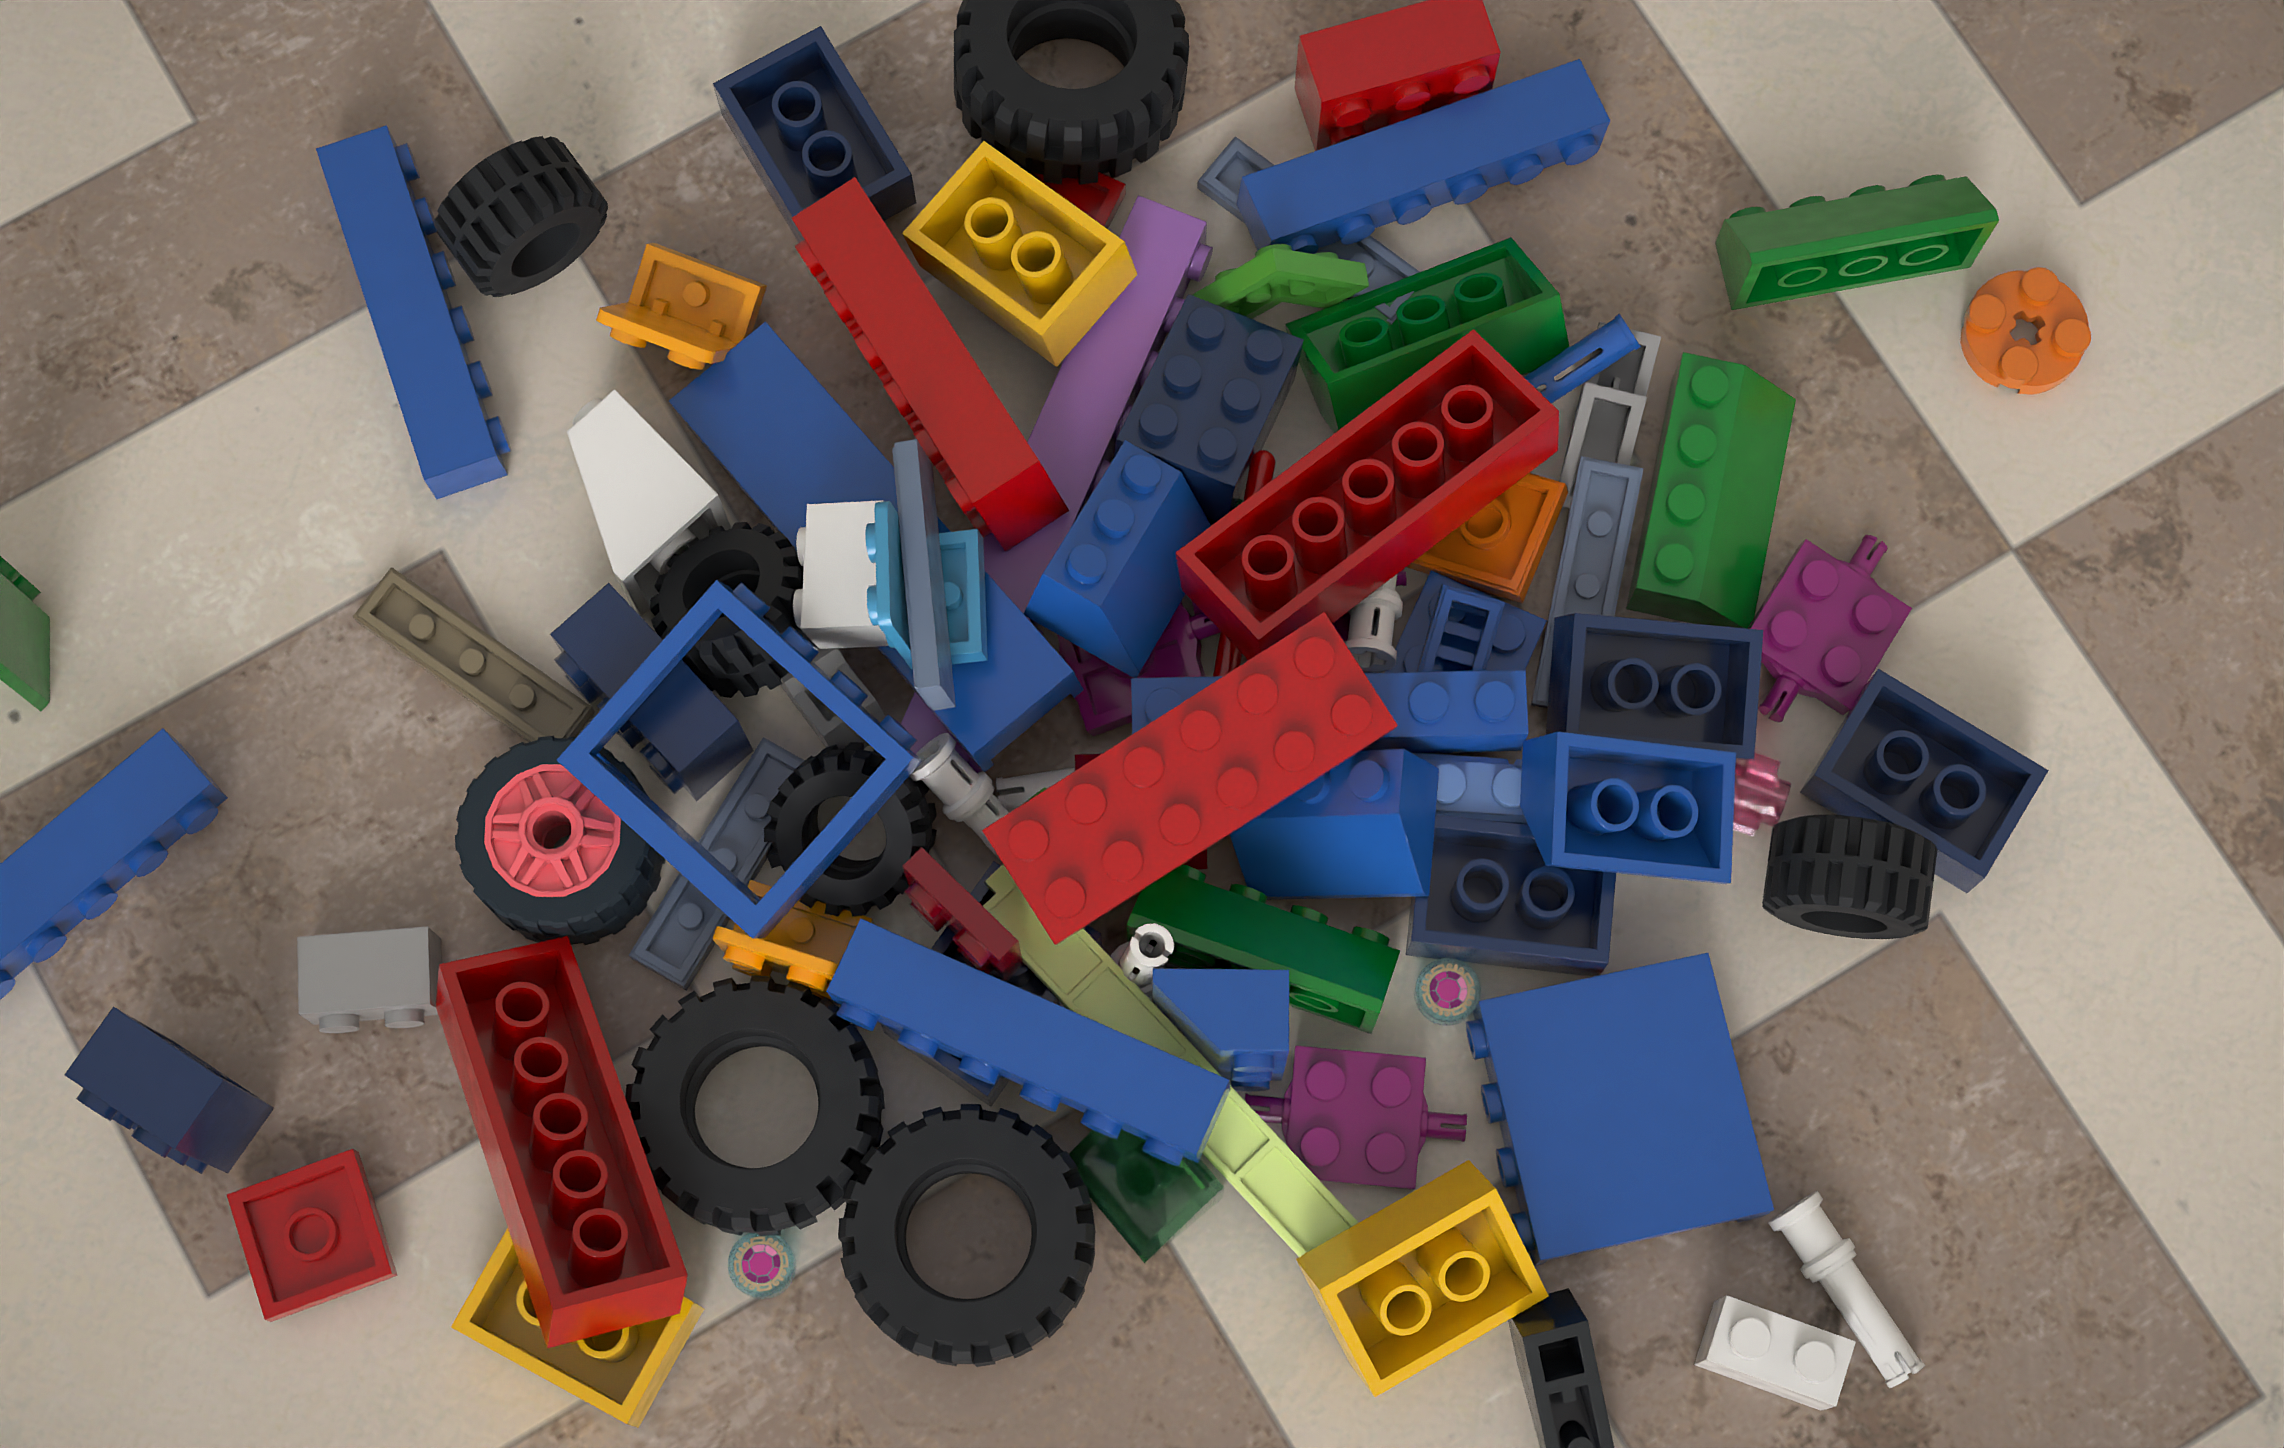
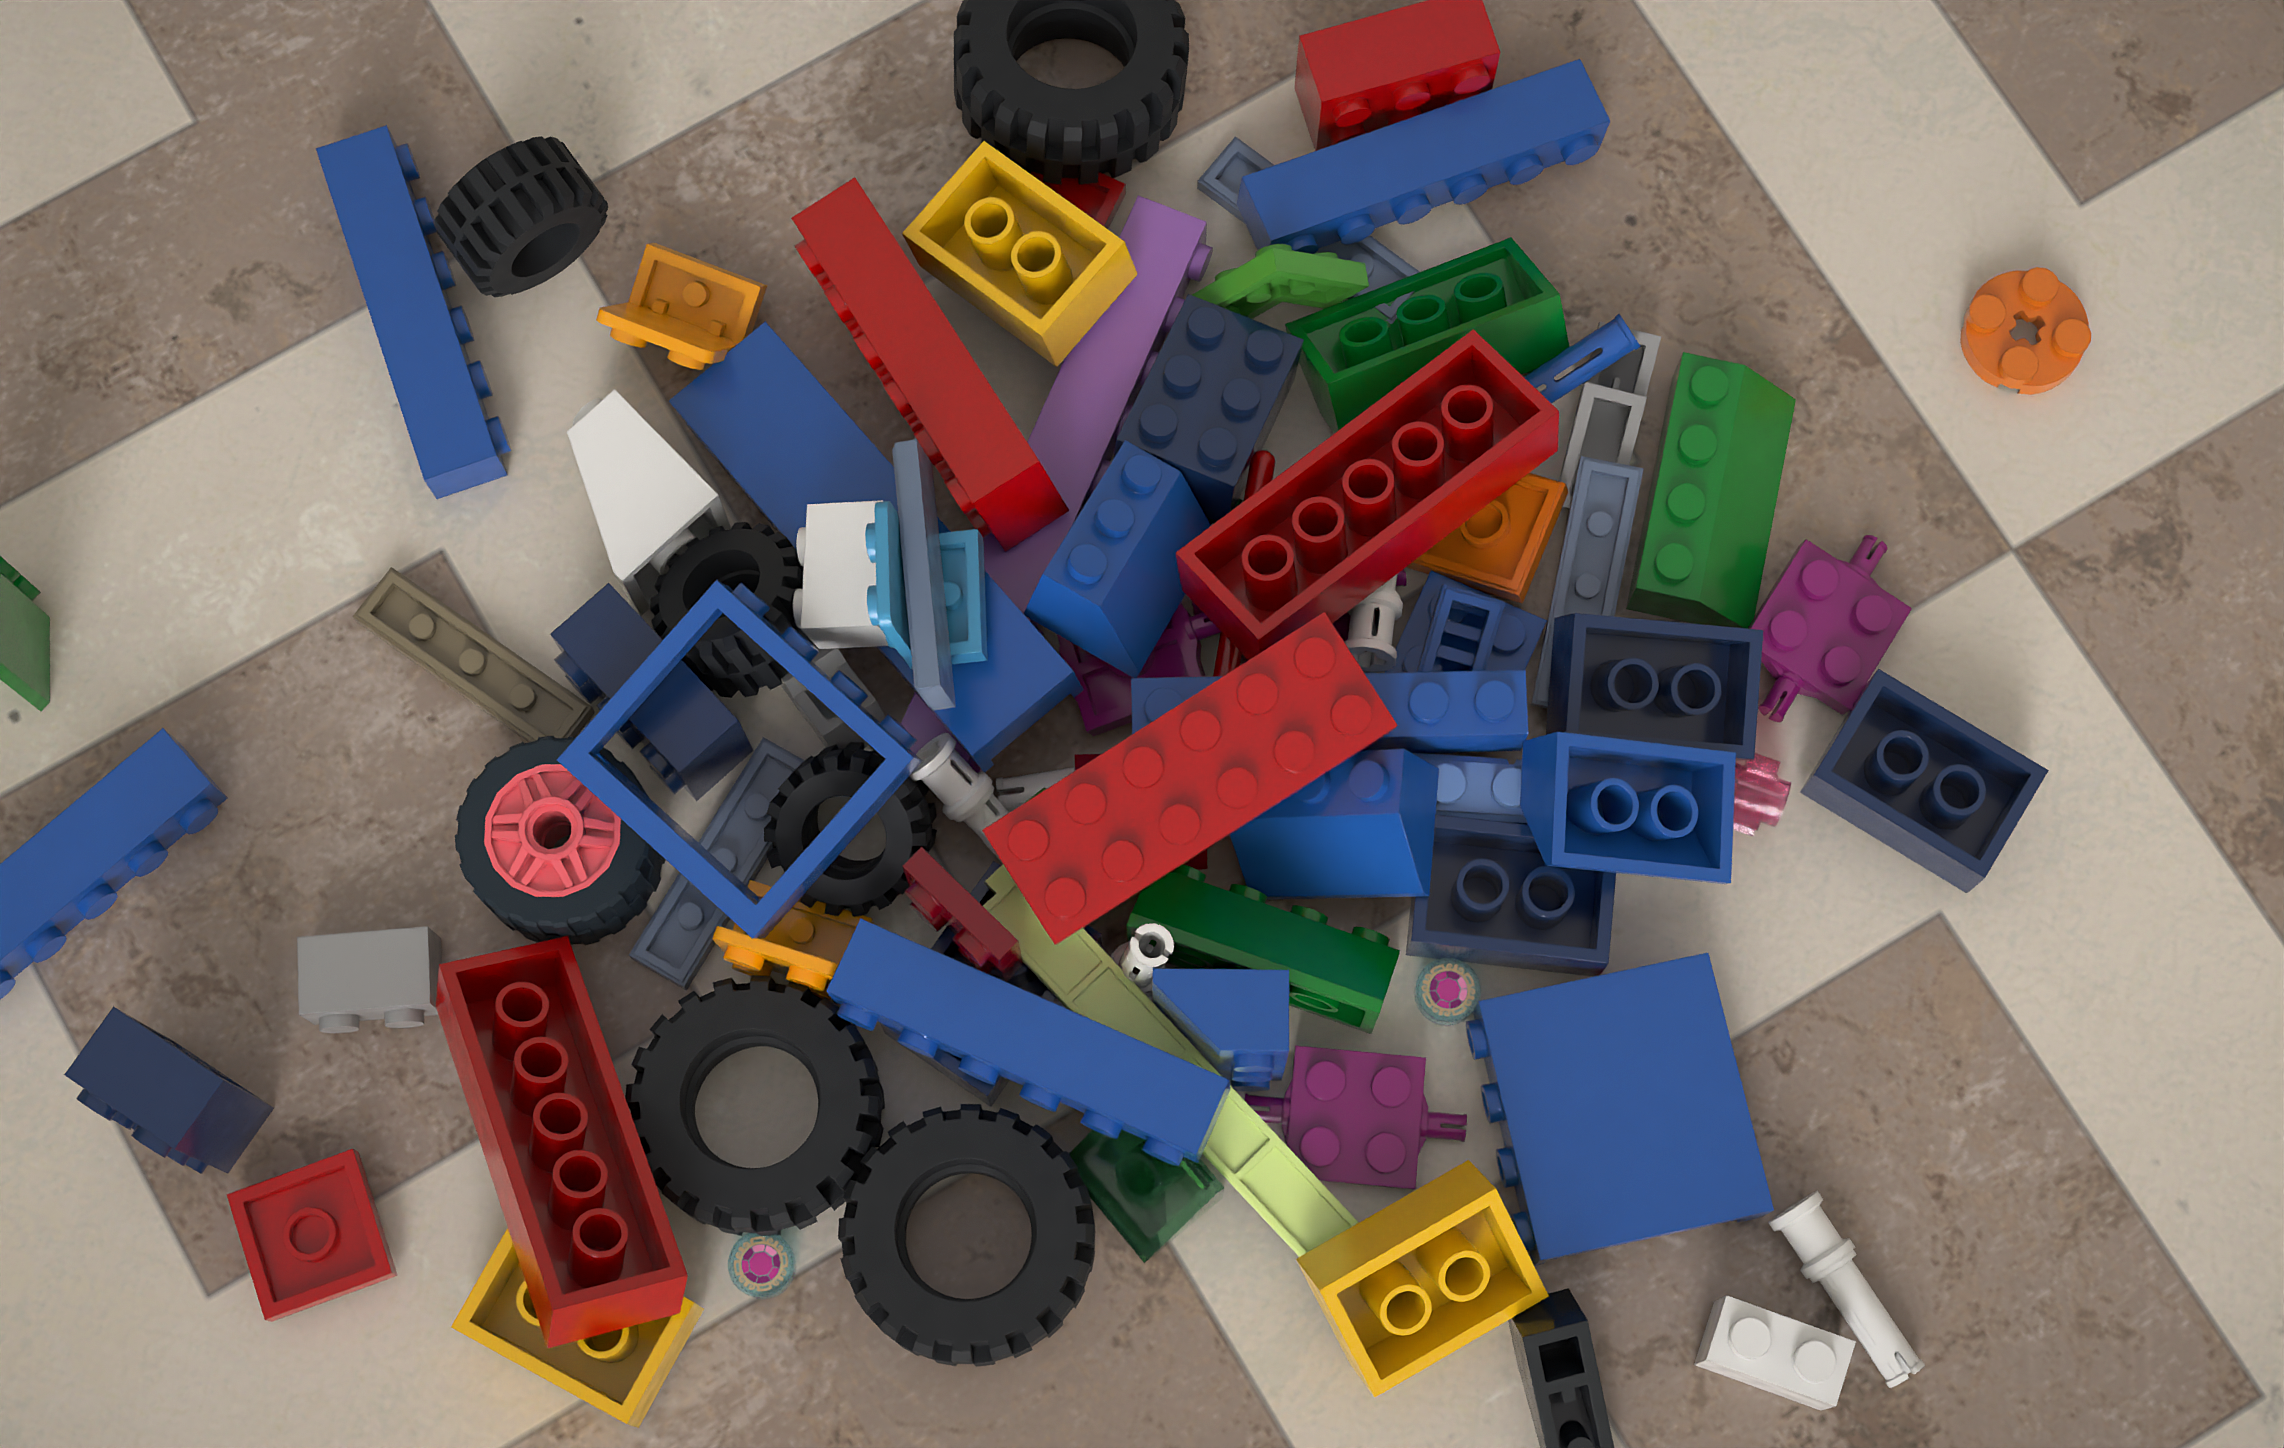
(811, 129): dark blue brick -> none
(1850, 877): black tyre -> none
(1853, 240): green slope -> none

